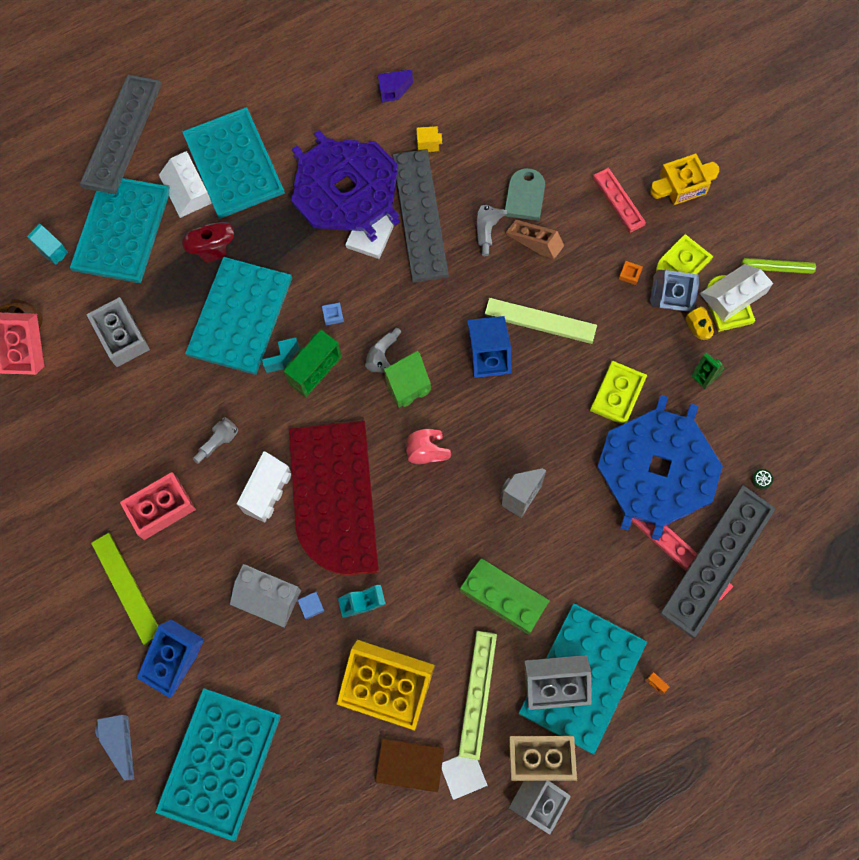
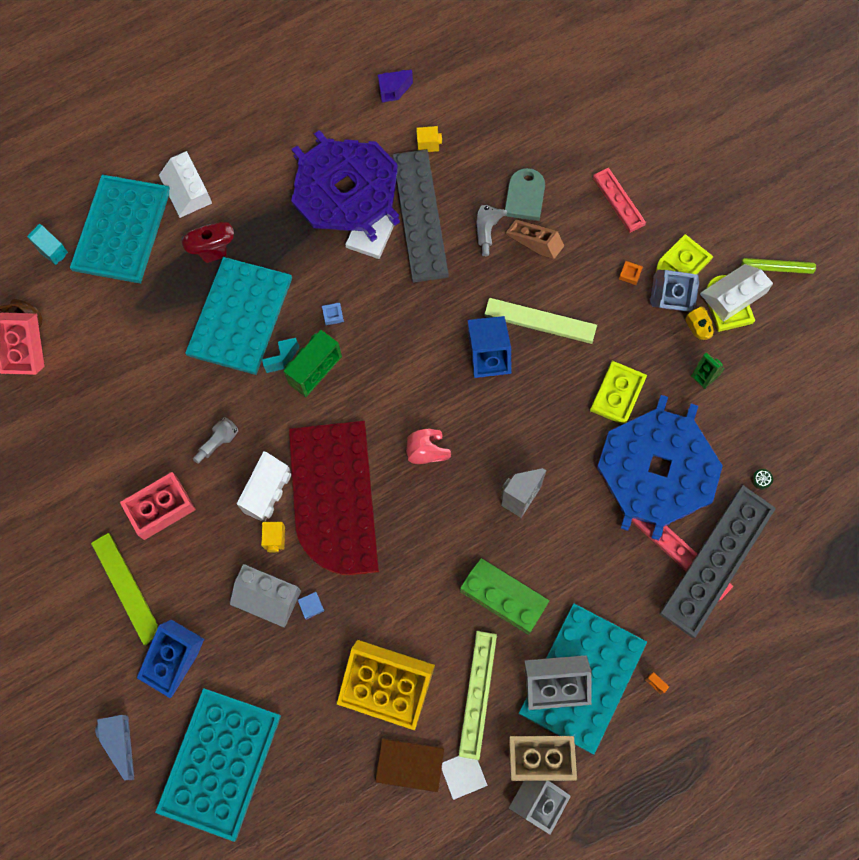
(118, 332): light grey brick -> none
(121, 134): dark grey plate -> none
(233, 163): teal plate -> none
(273, 536): none -> yellow brick
(362, 601): teal slope -> none
(376, 357): light grey animal -> none
(407, 380): bright green slope -> none
(679, 173): yellow brick -> none

